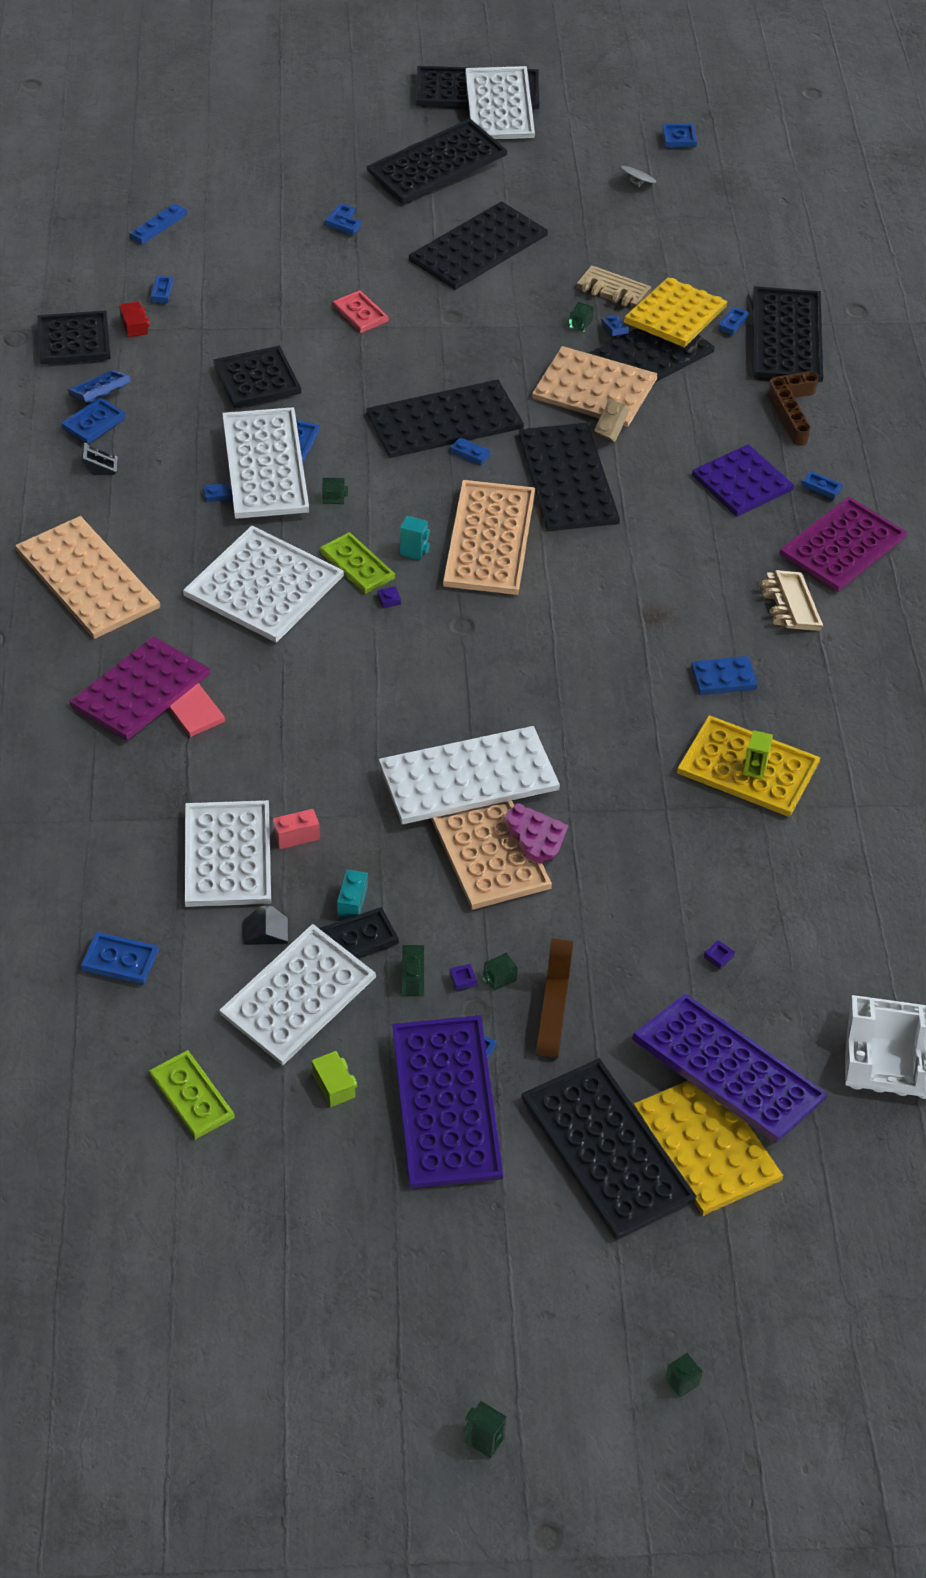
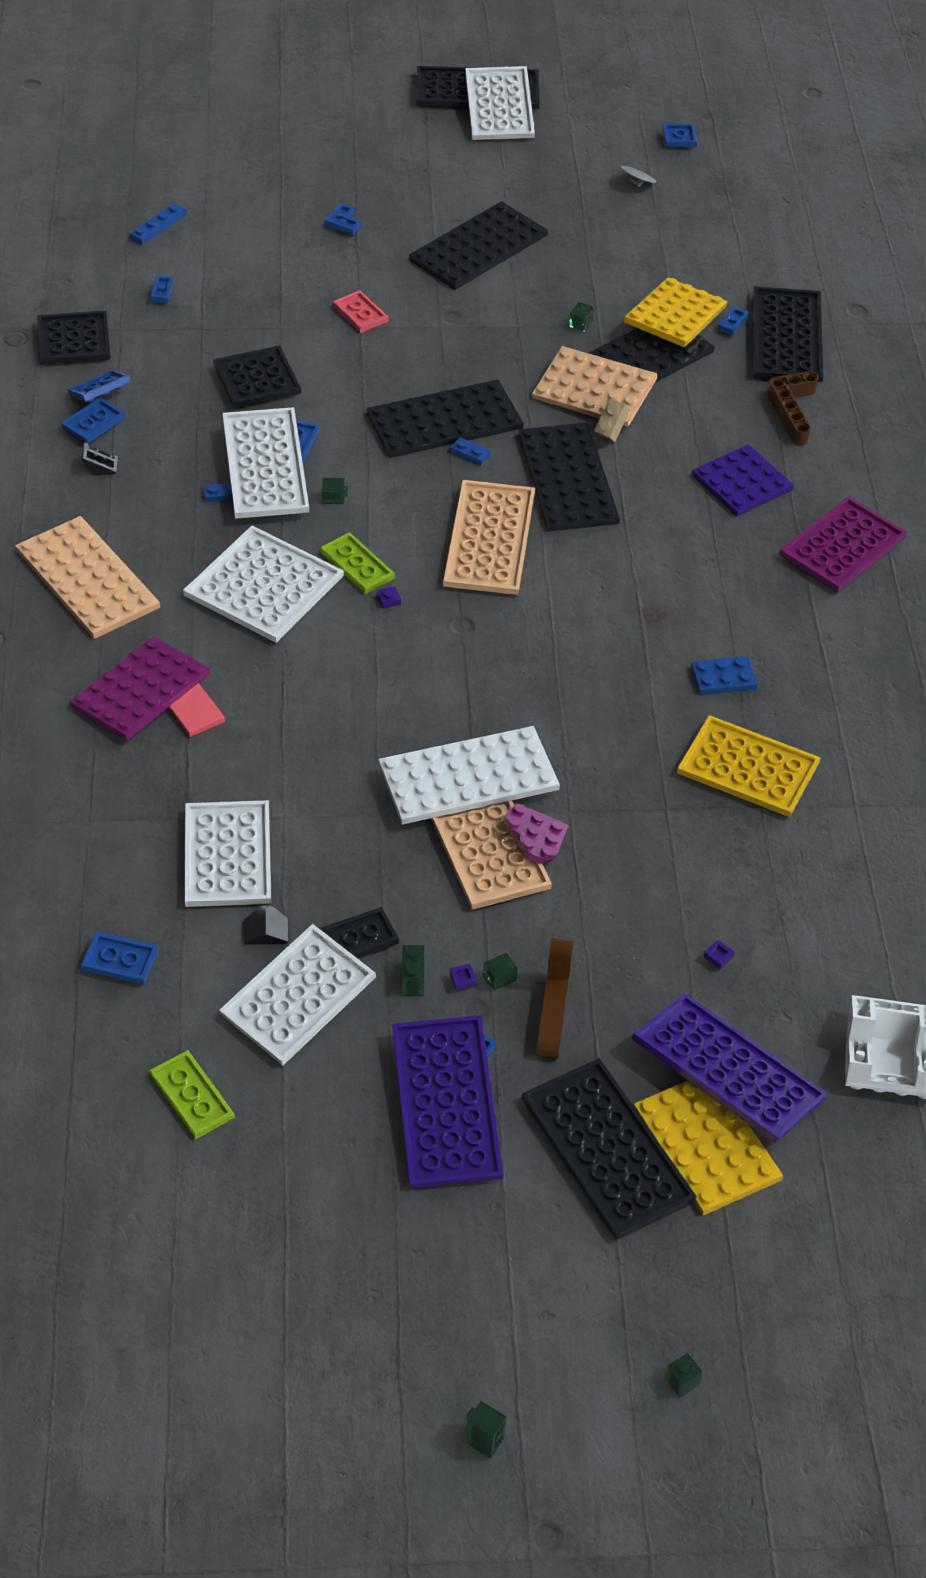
(134, 319): red brick -> none
(296, 828): coral brick -> none
(333, 1078): lime brick -> none
(352, 894): teal brick -> none
(414, 538): teal brick -> none
(436, 160): black plate -> none
(613, 286): tan hinge -> none
(614, 325): blue plate -> none
(758, 754): lime brick -> none
(793, 600): tan hinge -> none
(822, 485): blue plate -> none

